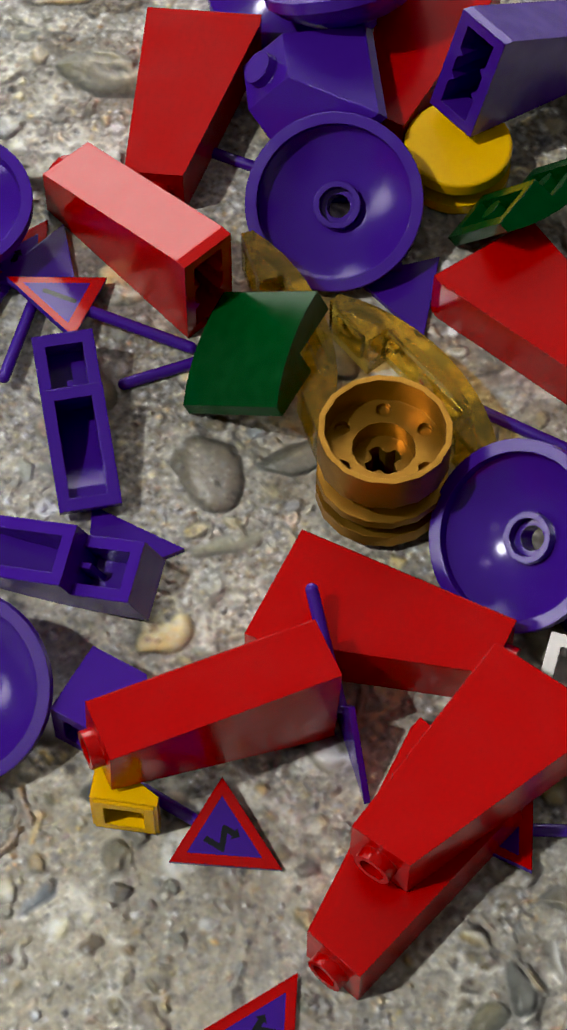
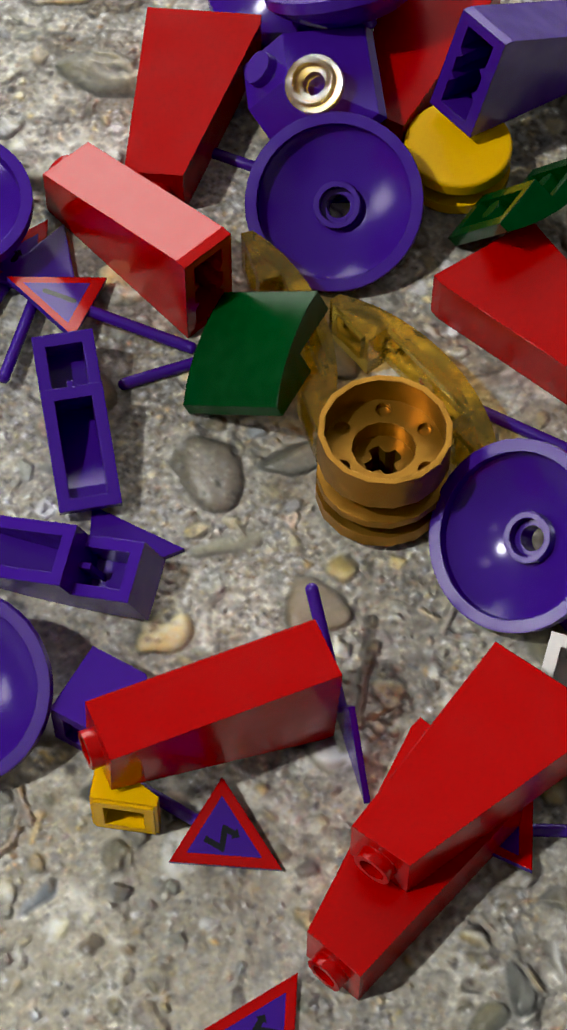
(303, 72): none -> clear yellow plate
(382, 620): red slope -> none
(407, 291): dark purple piece -> none

